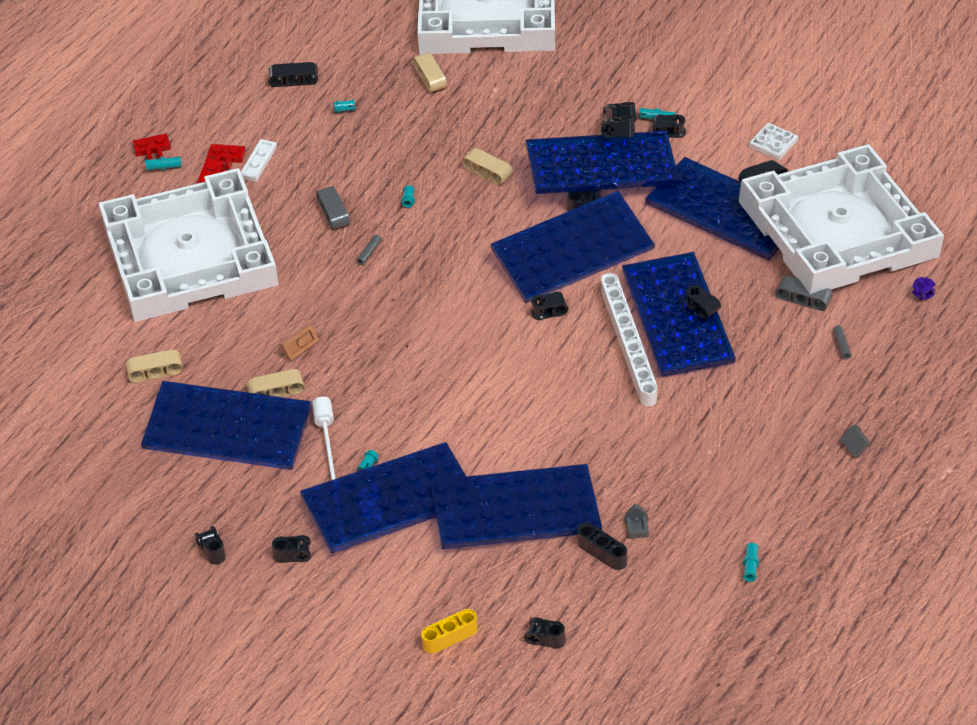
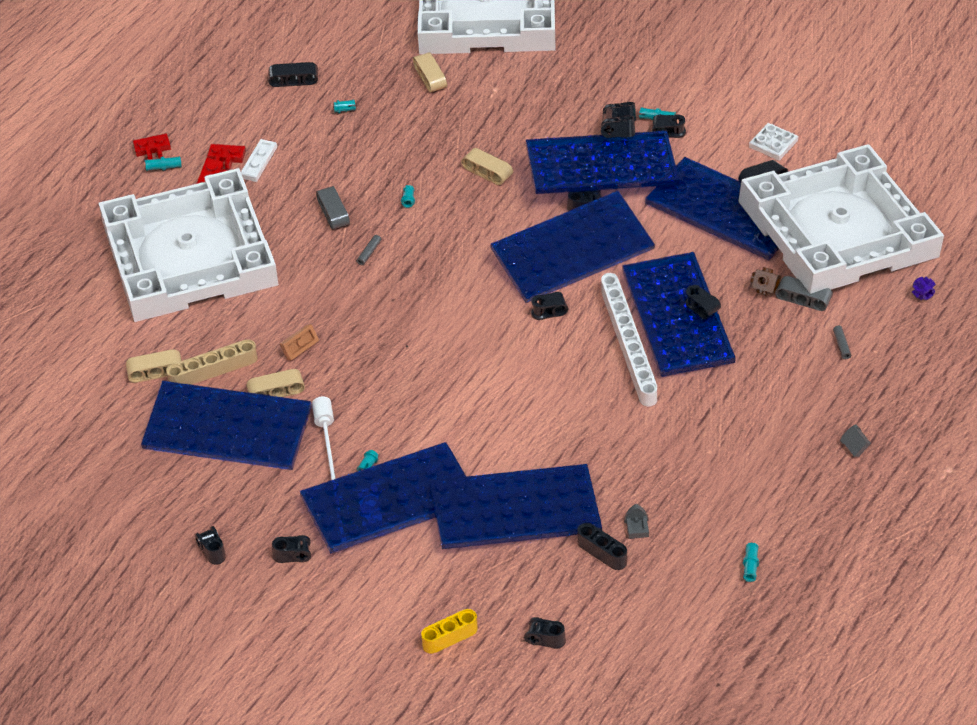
(213, 363): none -> tan beam
(771, 280): none -> reddish brown brick

